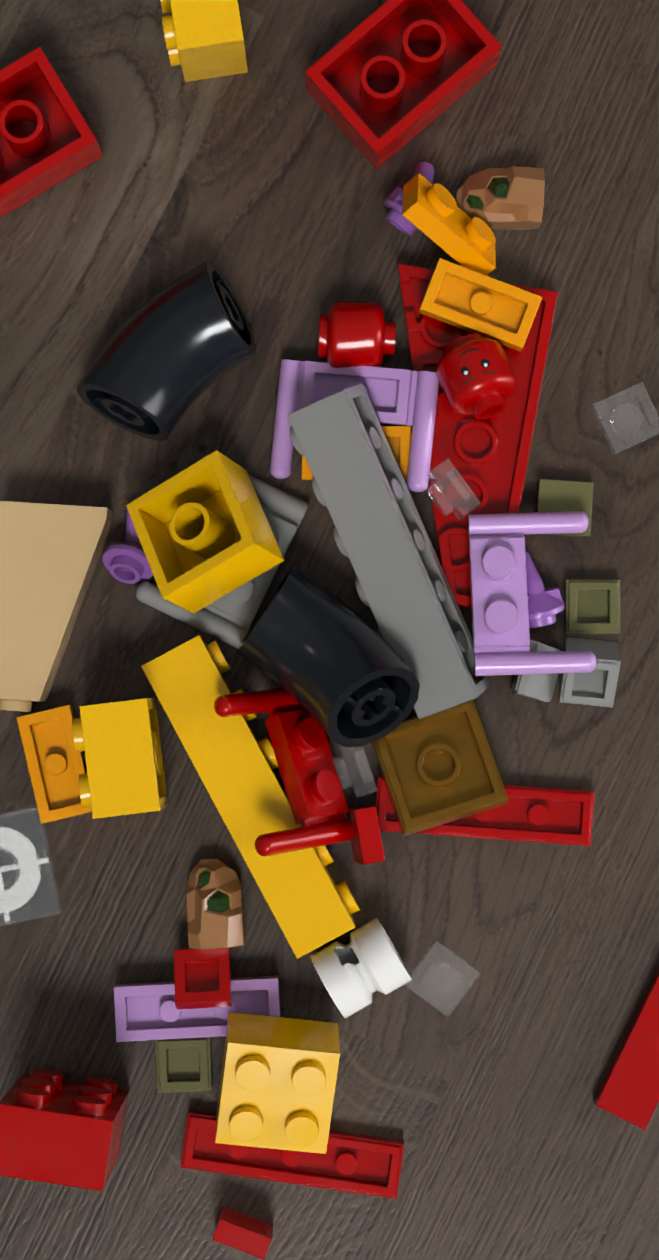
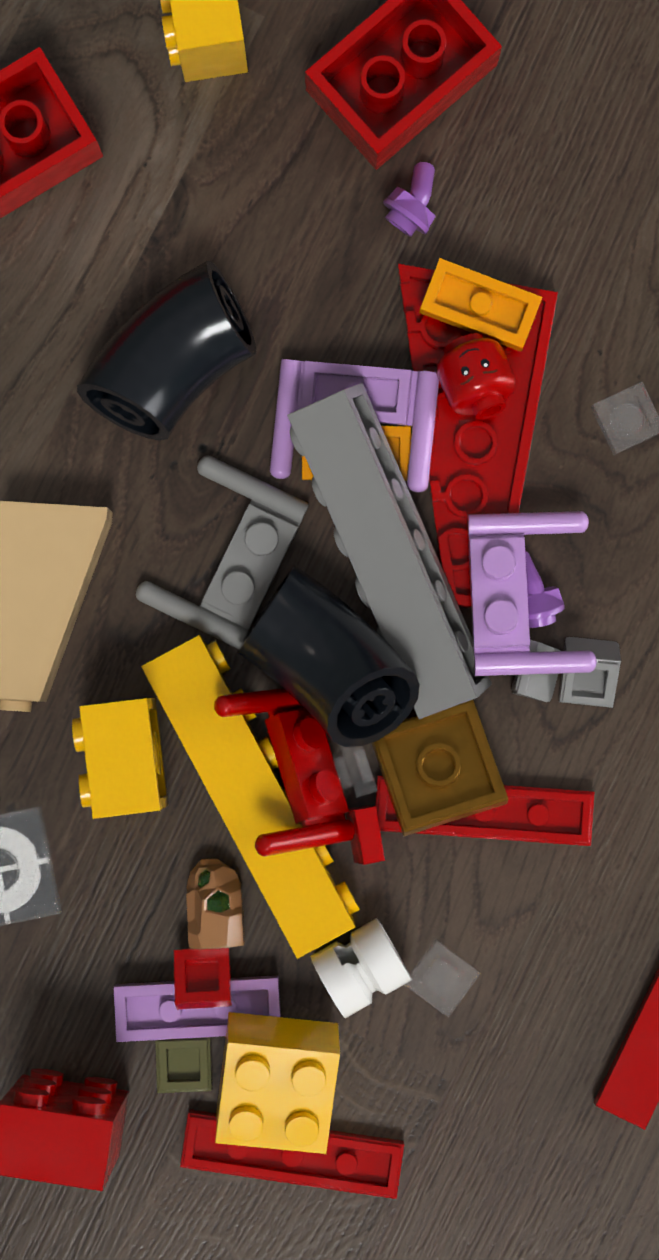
(53, 762): light orange plate -> none
(126, 557): medium lavender plate -> none
(204, 532): yellow brick -> none
(243, 1232): red tile -> none
(355, 334): red head -> none
(440, 219): light orange plate -> none
(451, 491): clear plate -> none
(504, 197): medium nougat rock -> none
(565, 496): olive tile -> none
(592, 606): olive tile -> none

